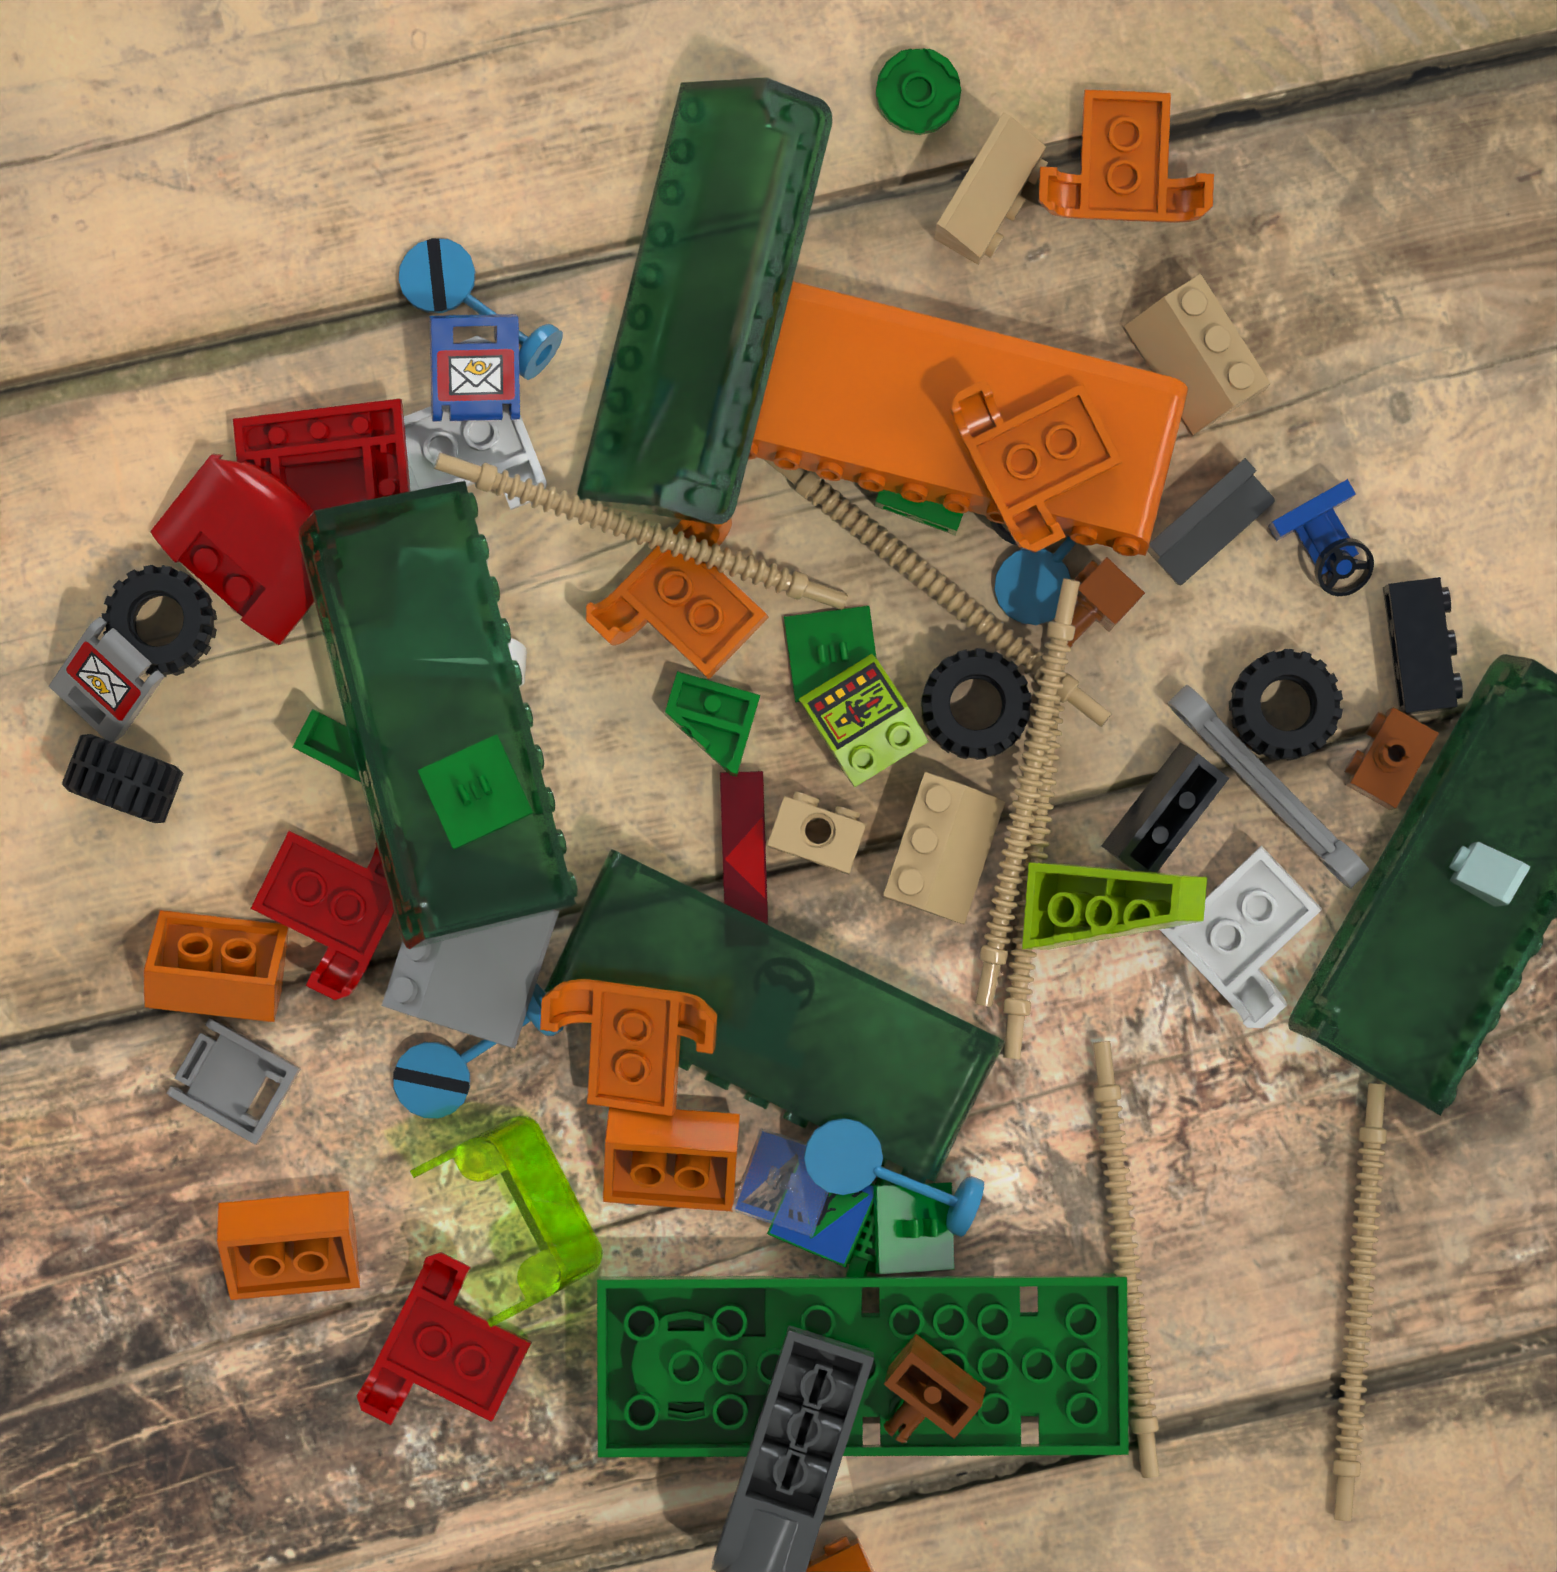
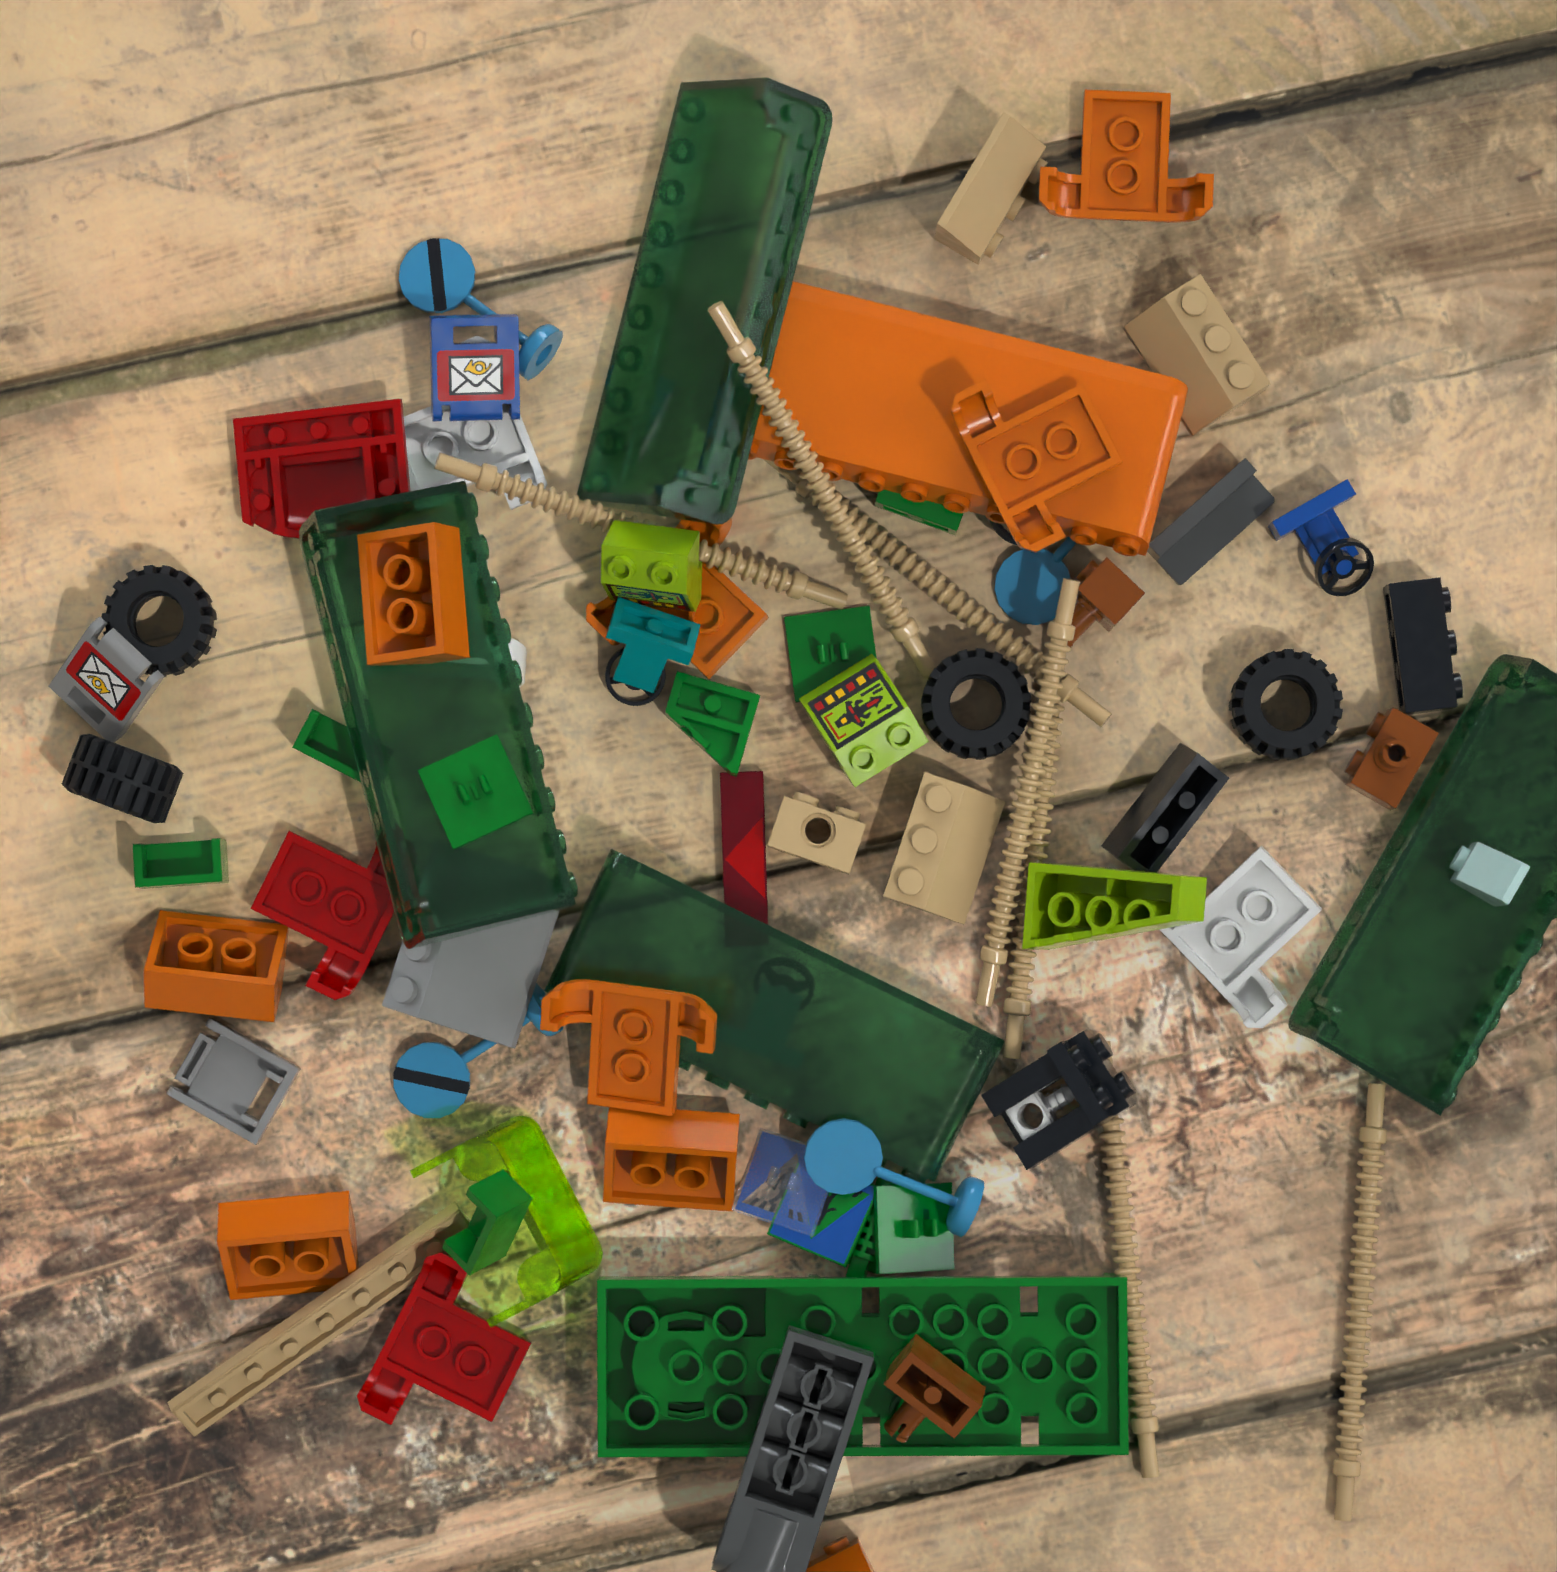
(180, 863): none -> green panel
(242, 541): red slope -> none
(315, 1324): none -> tan tile
(413, 595): none -> orange slope
(494, 1224): none -> green panel
(649, 641): none -> teal piece
(652, 565): none -> lime piece
(742, 351): none -> tan hose
(918, 91): green tile -> none
(1090, 1080): none -> black brick
(1332, 852): light grey piece -> none

